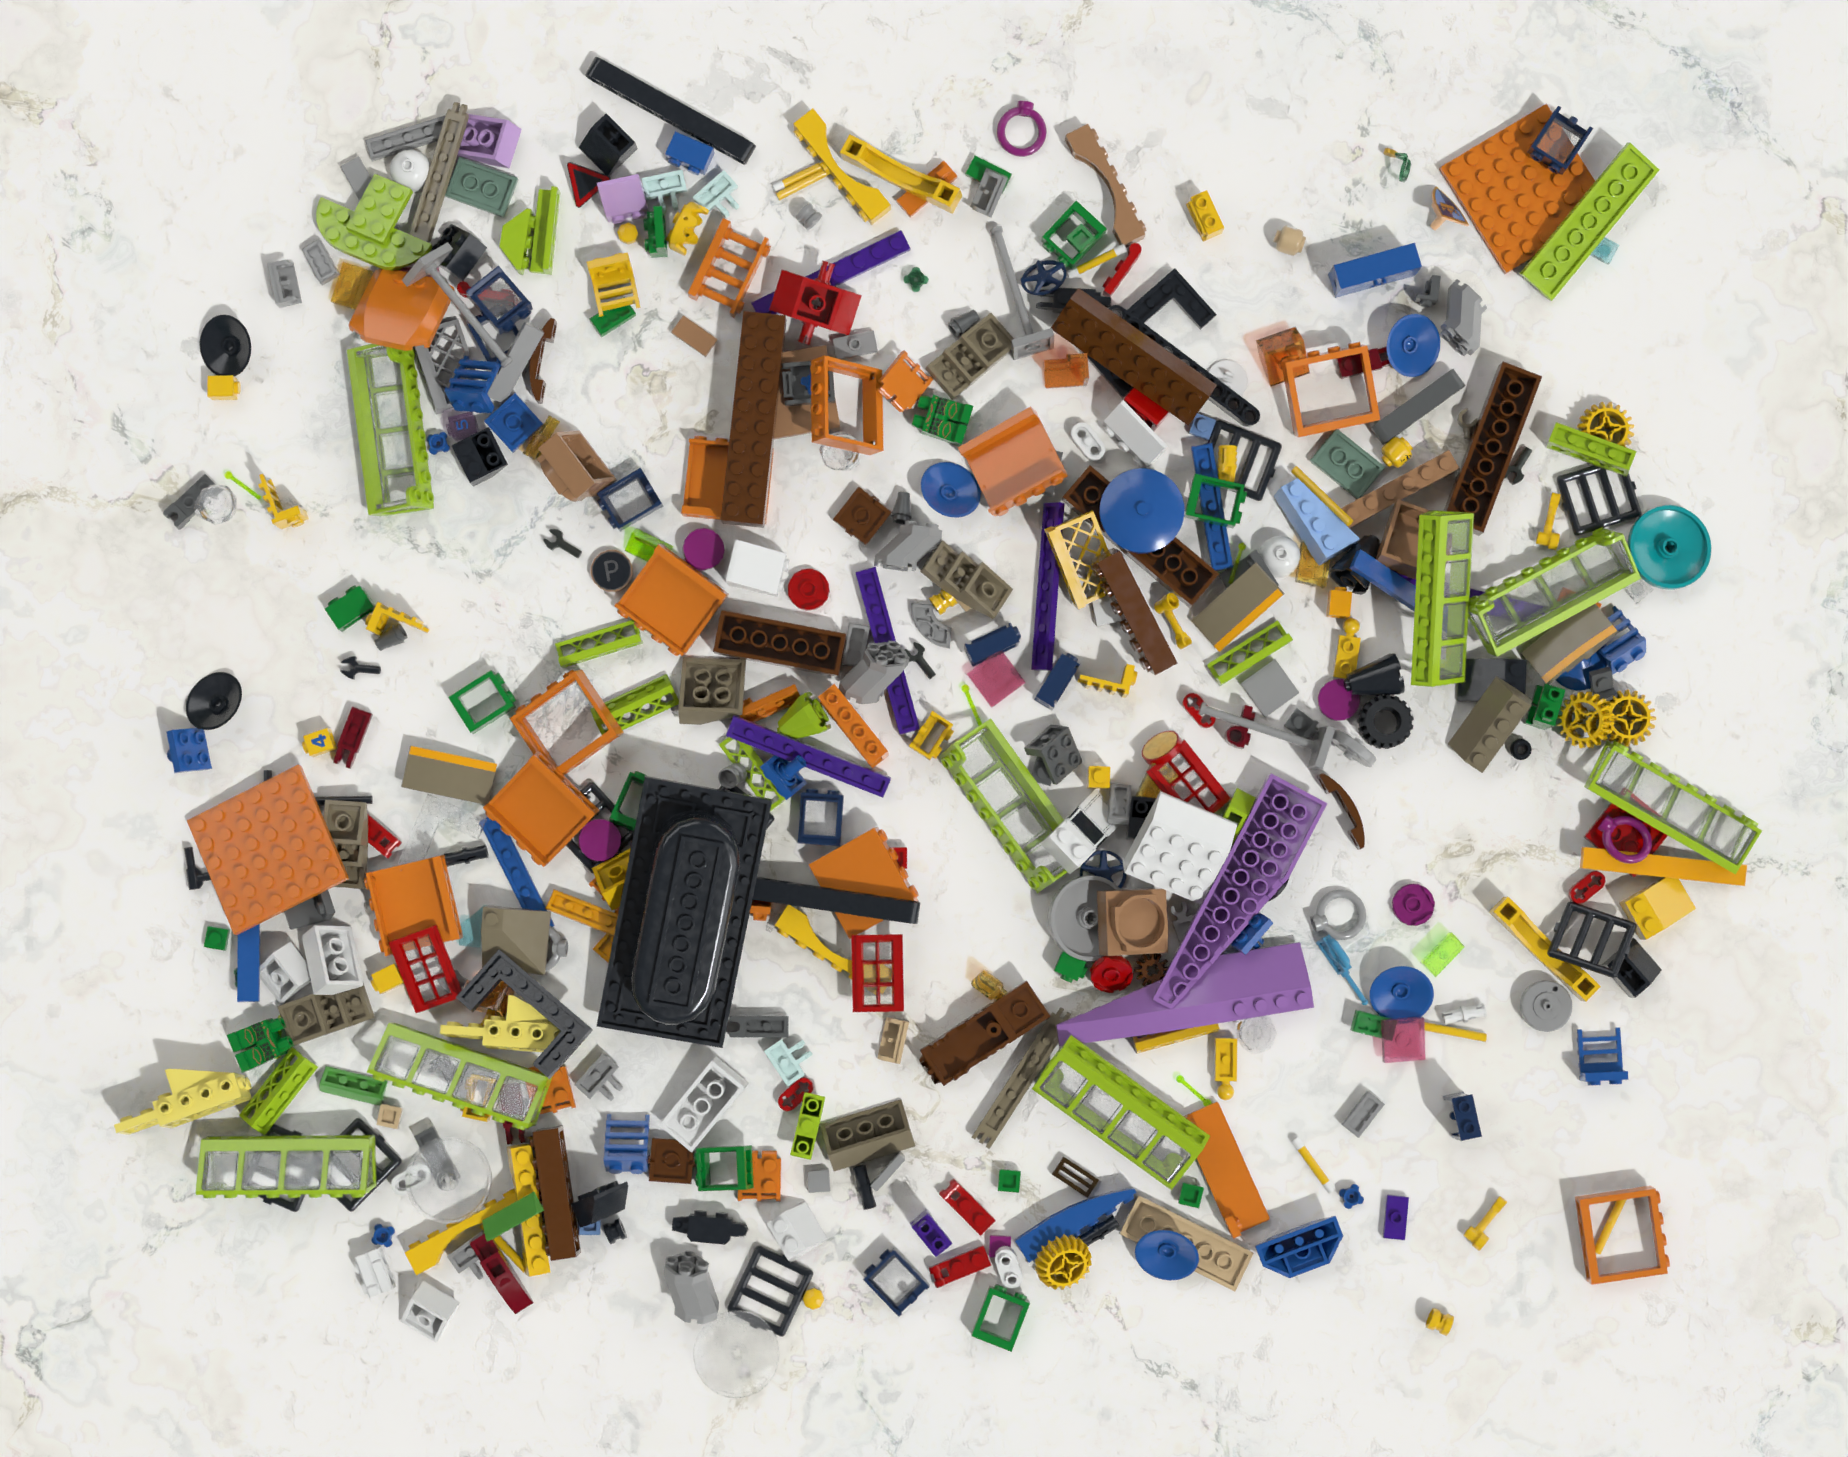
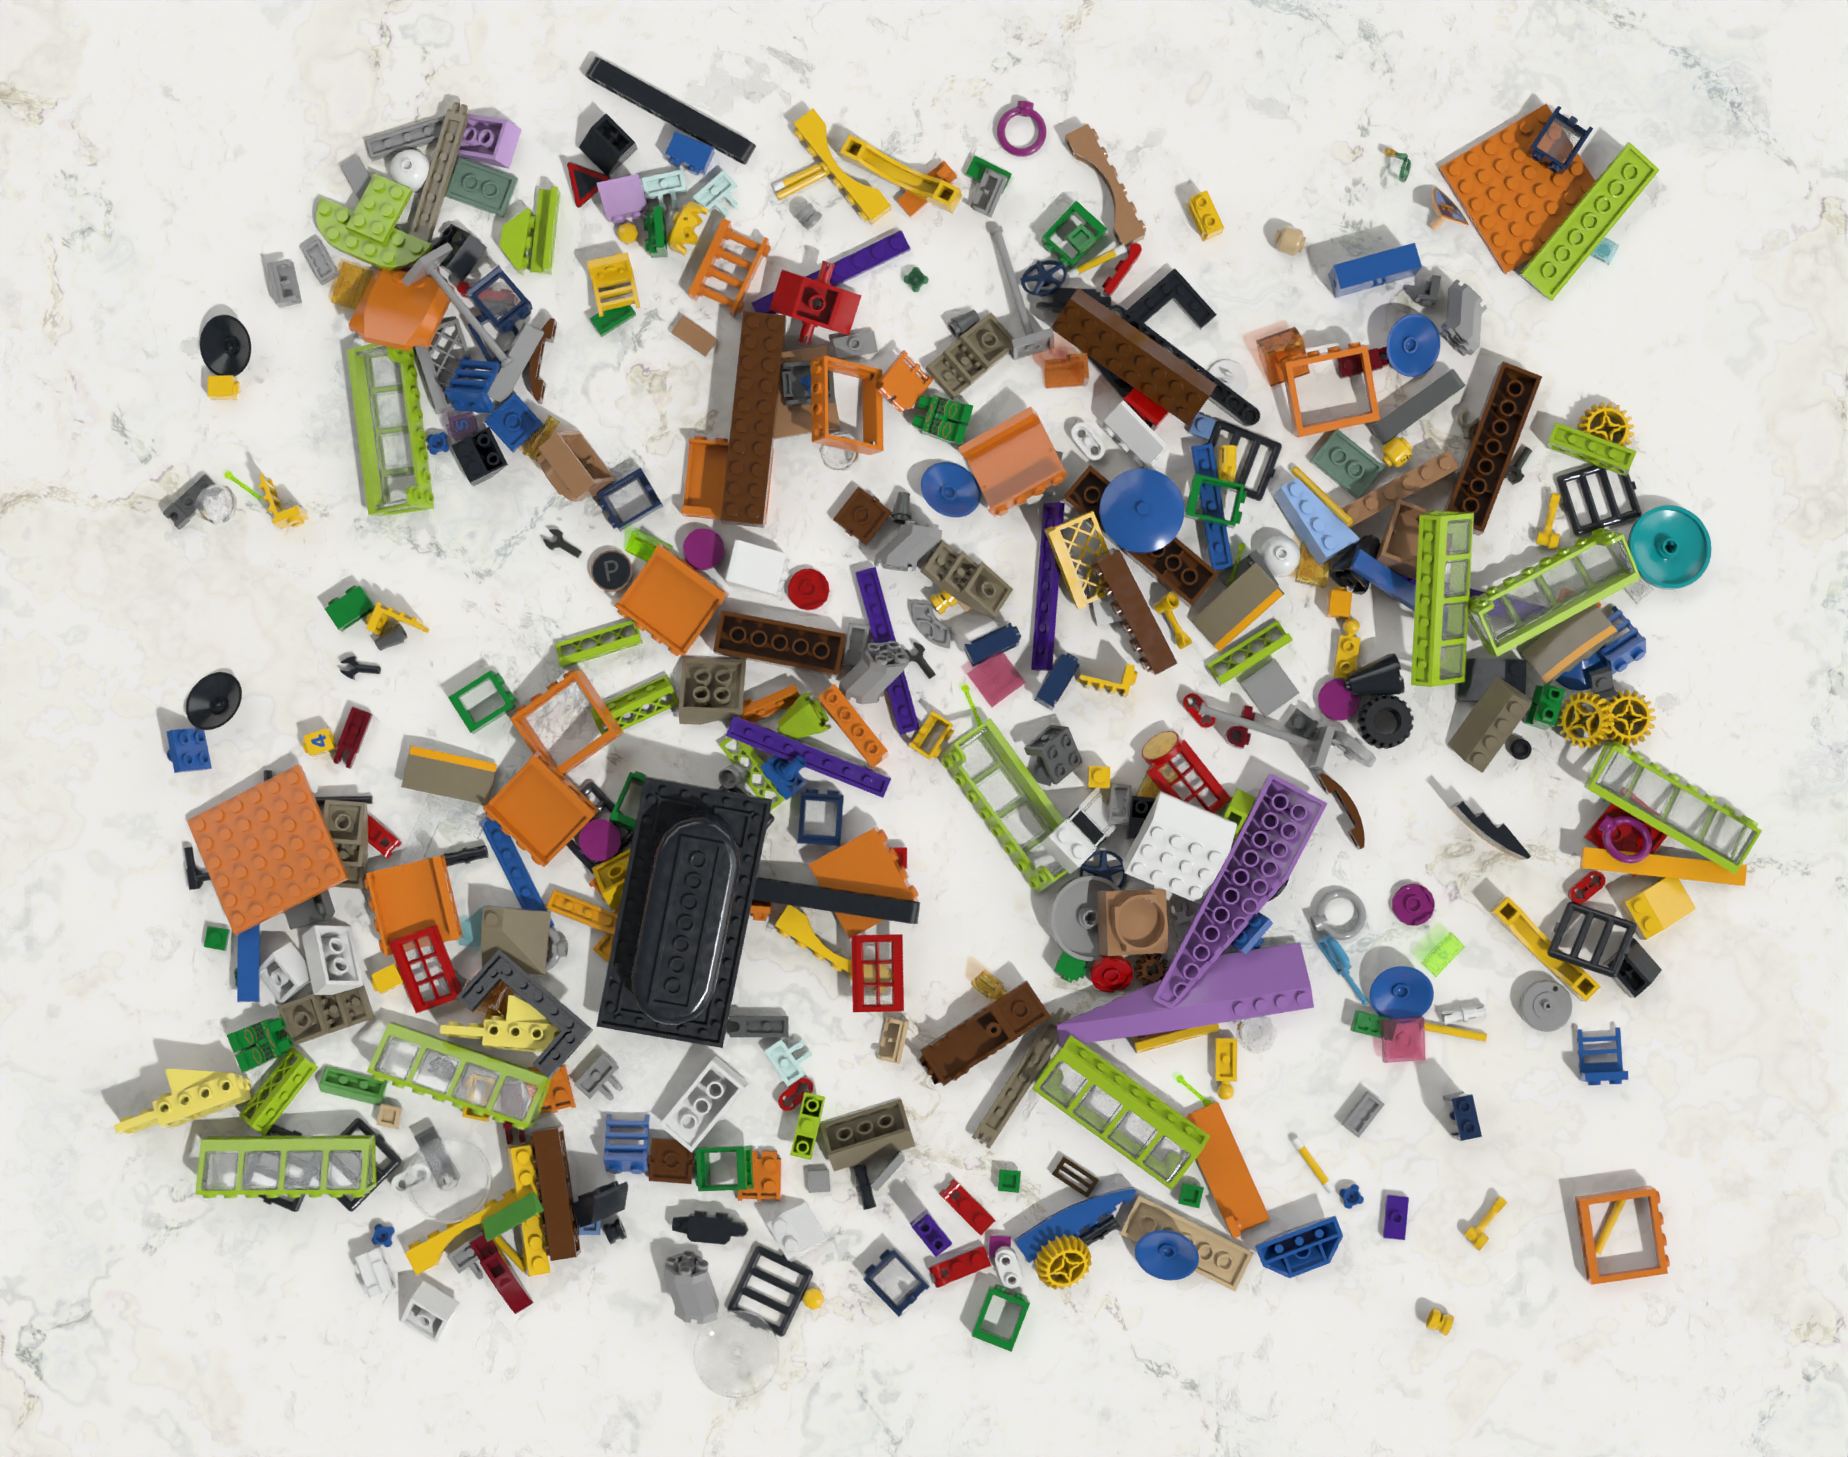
(1496, 835): none -> black slope

